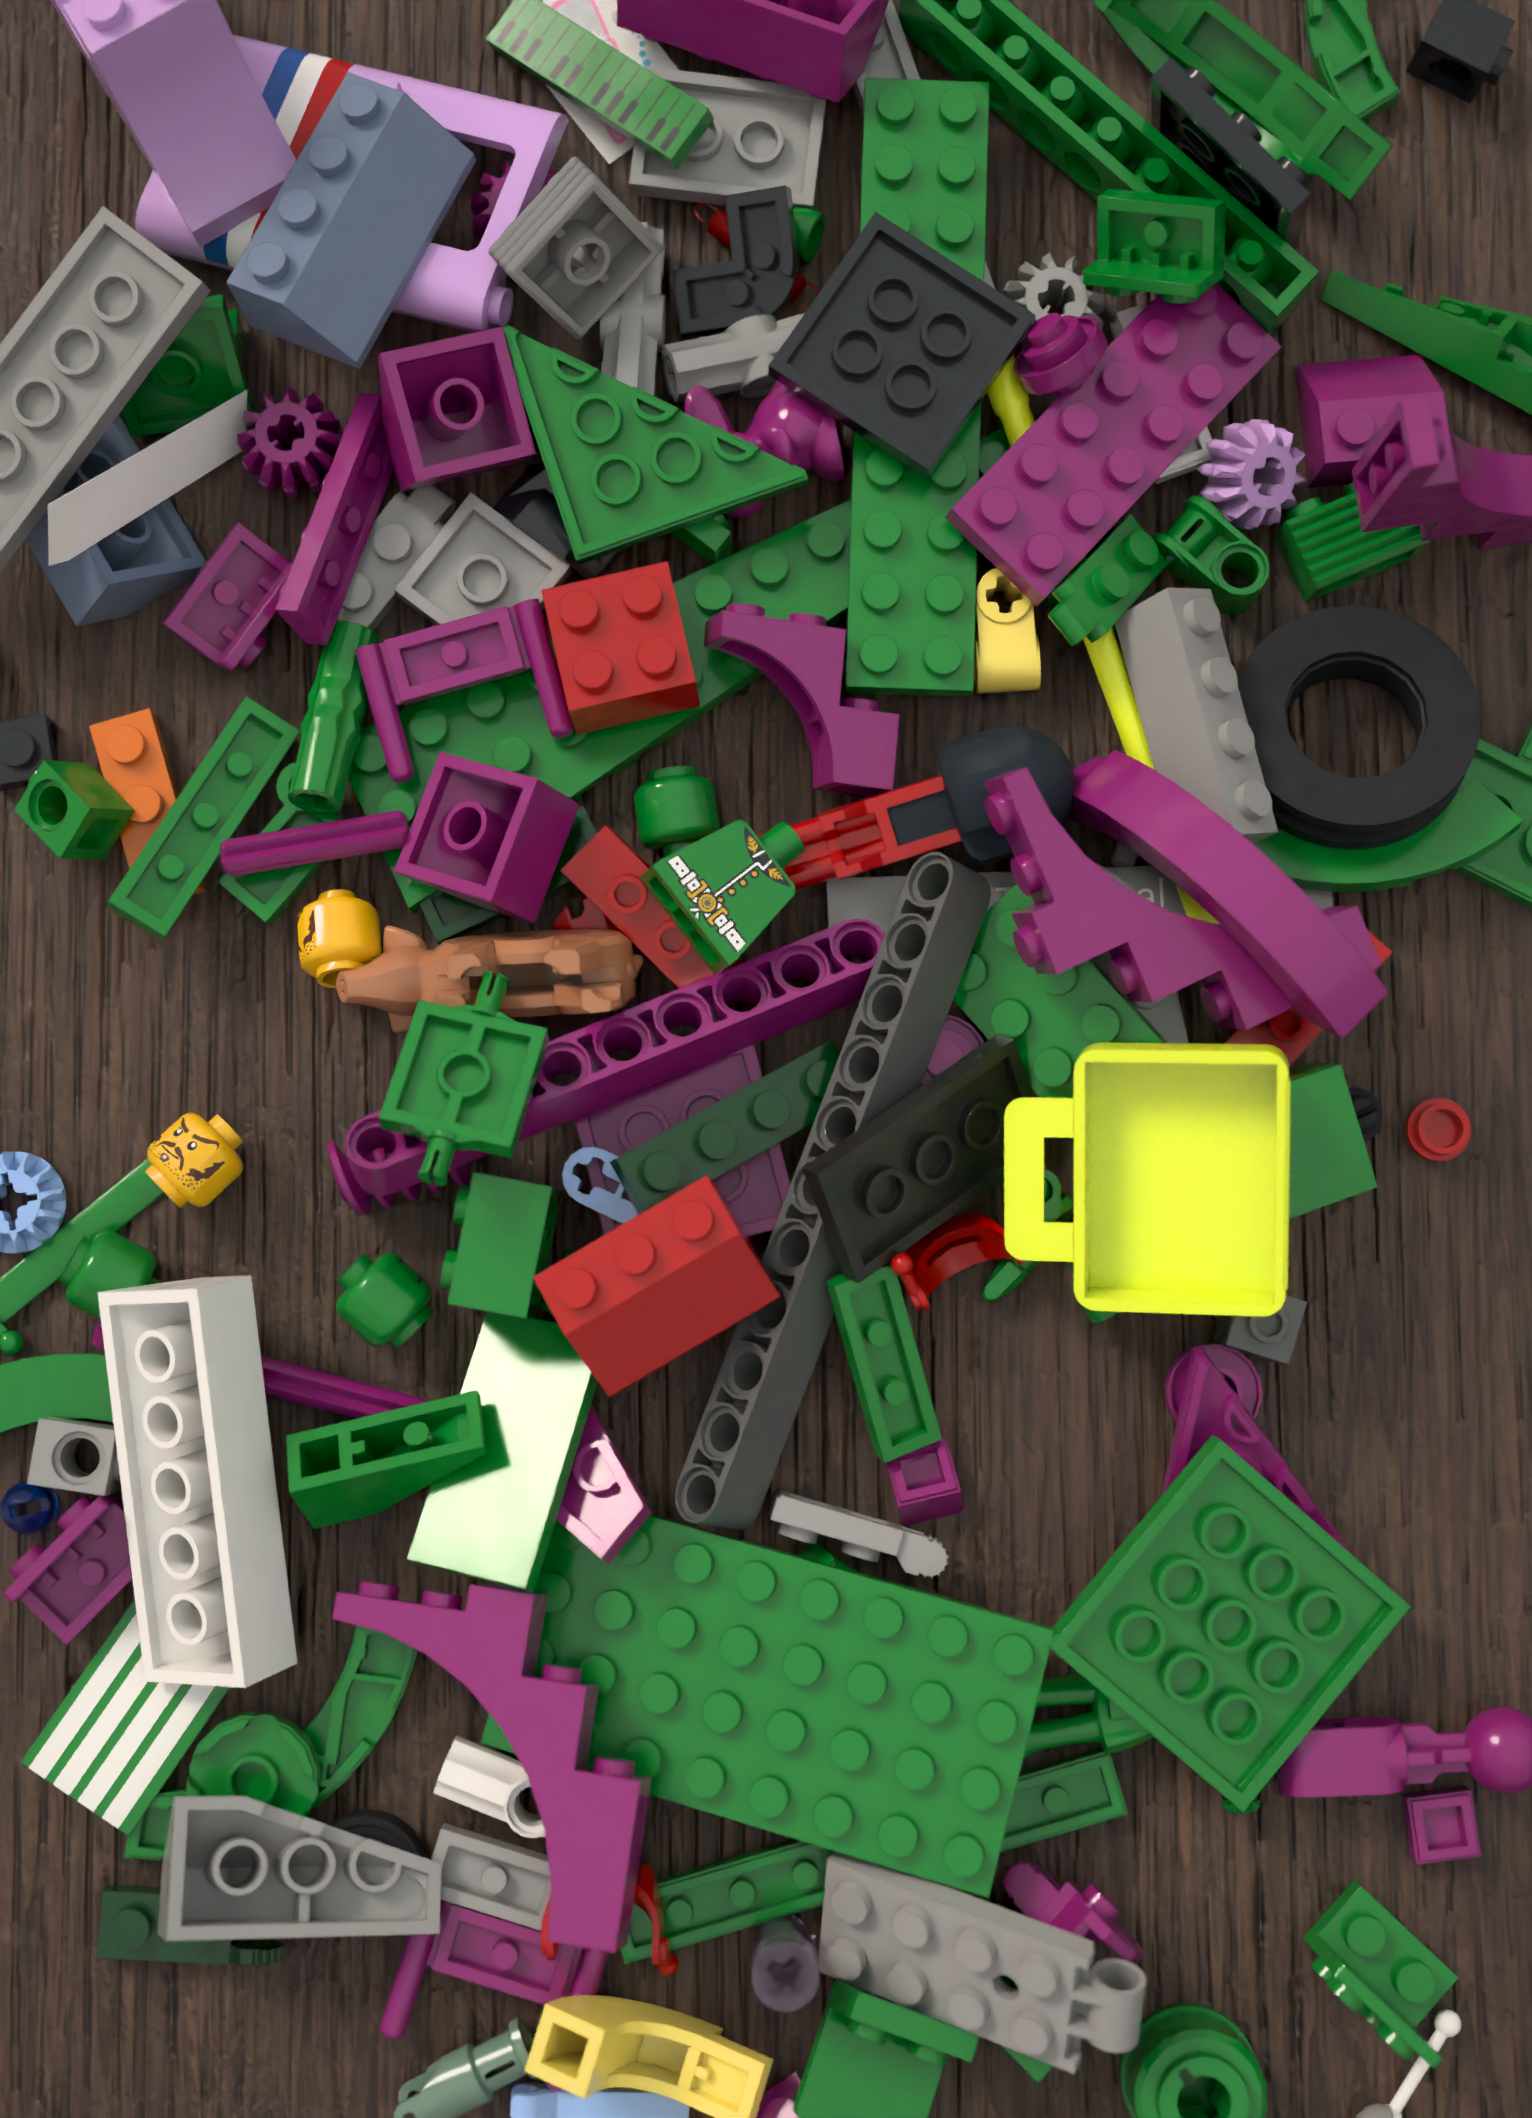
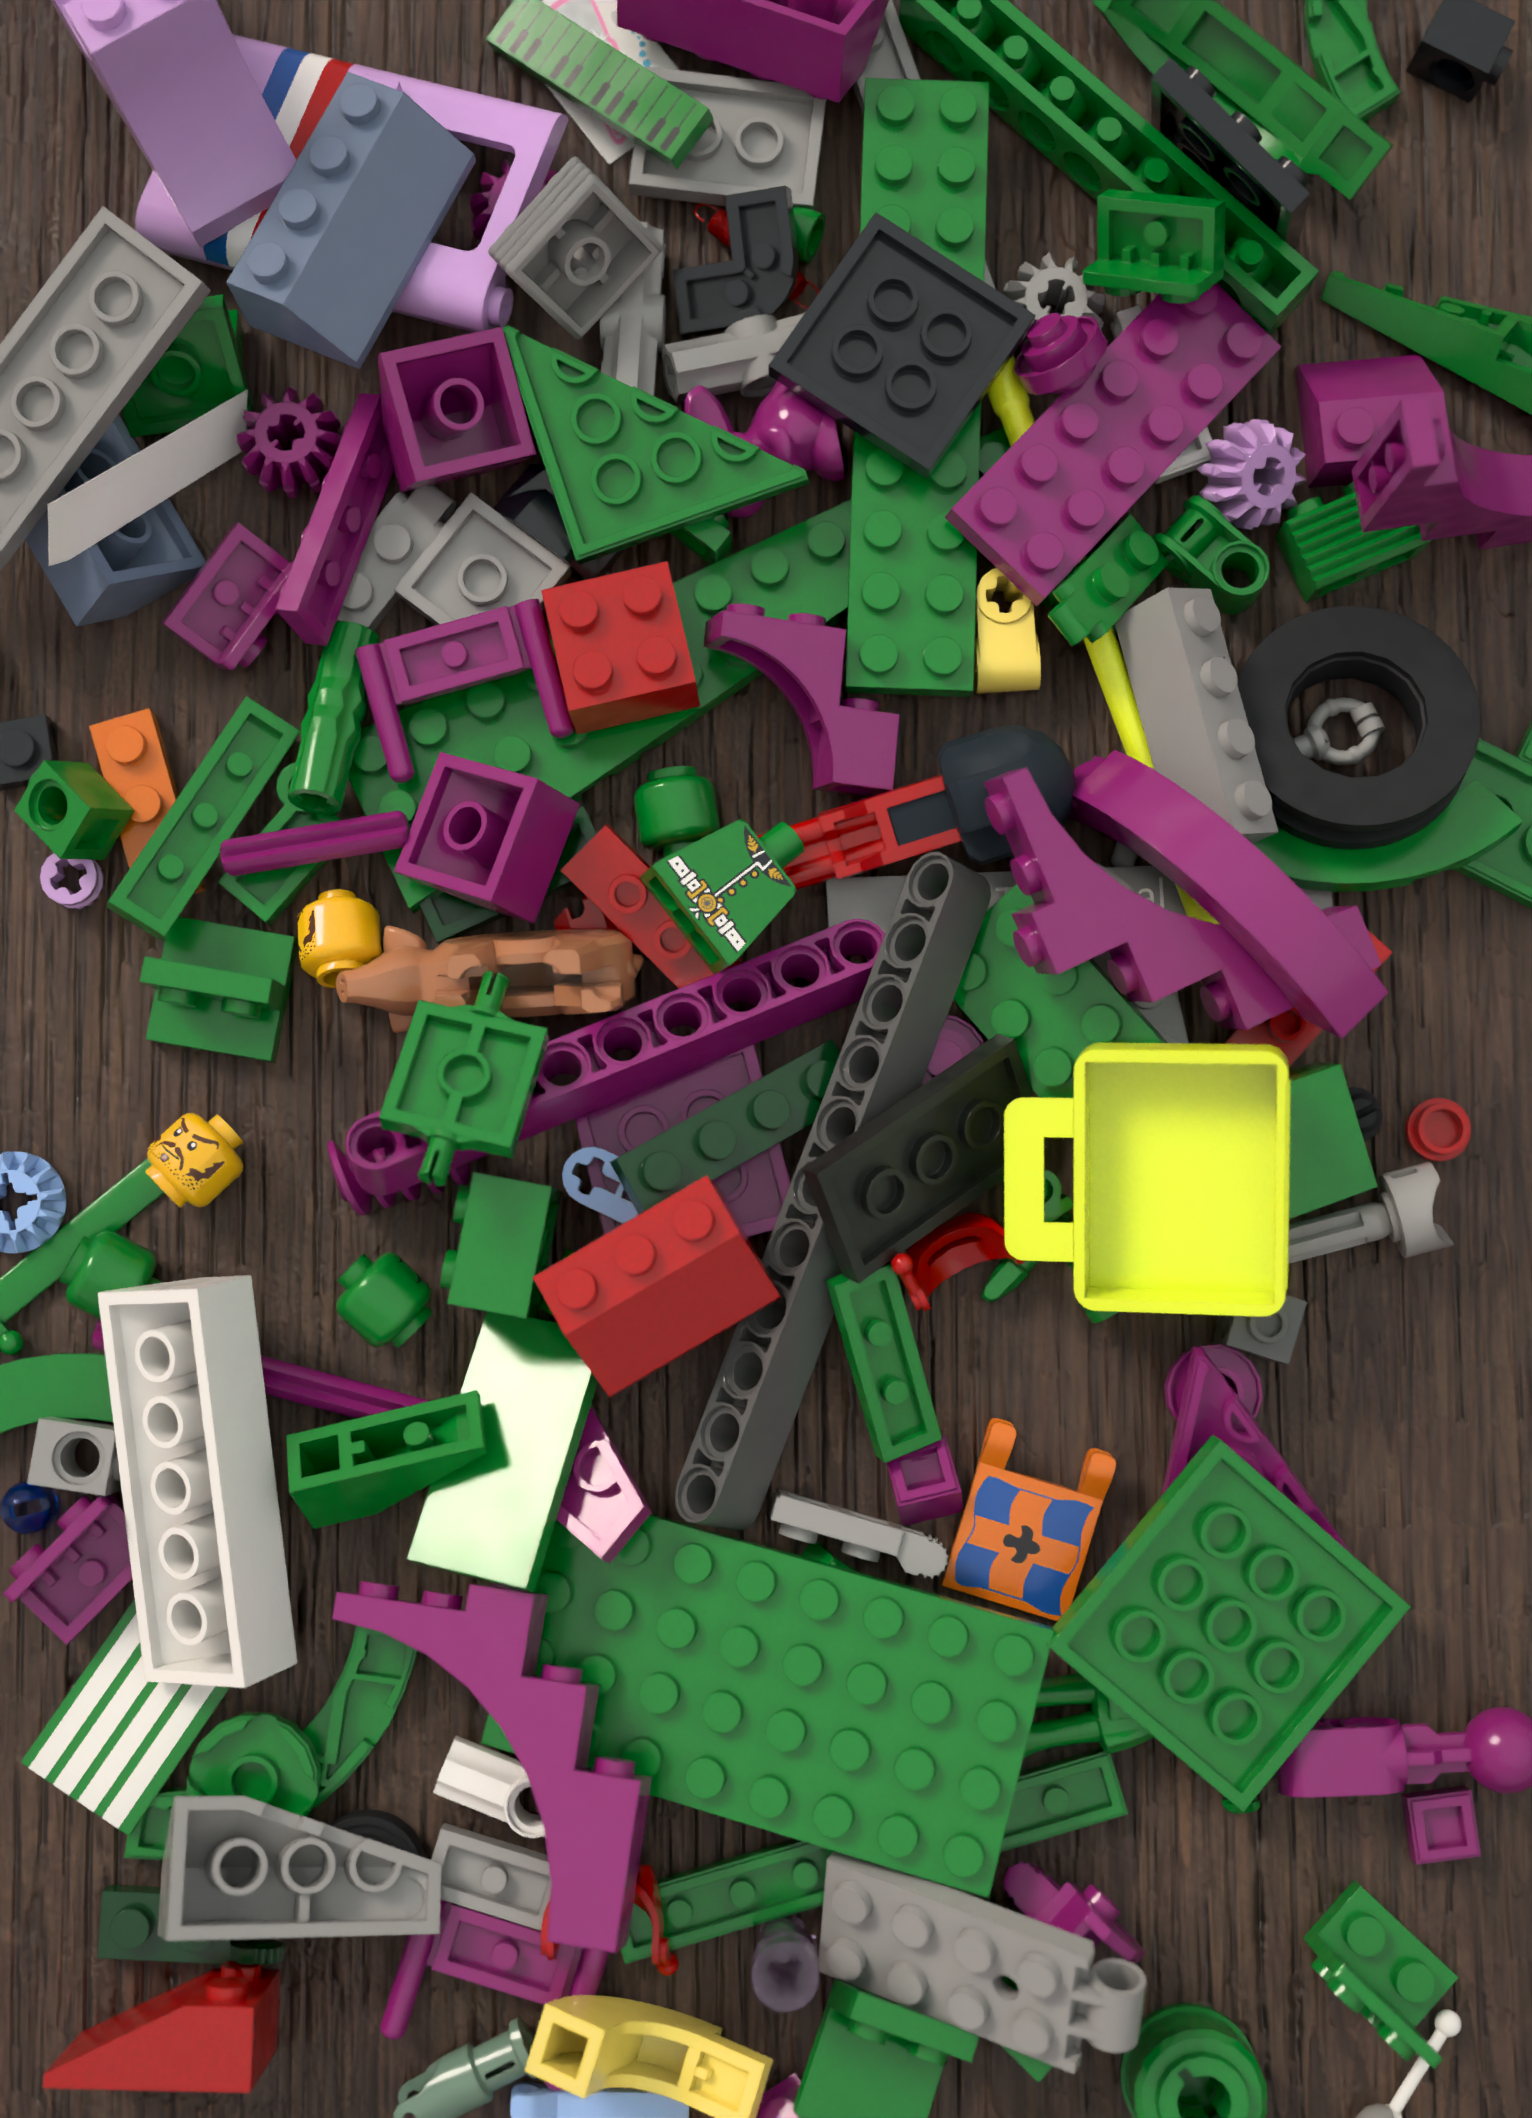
(90, 883): none -> lavender bush
(192, 2038): none -> red slope
(220, 989): none -> green bracket
(1023, 1535): none -> orange flag
(1316, 742): none -> light grey piece
(1401, 1213): none -> light grey piece

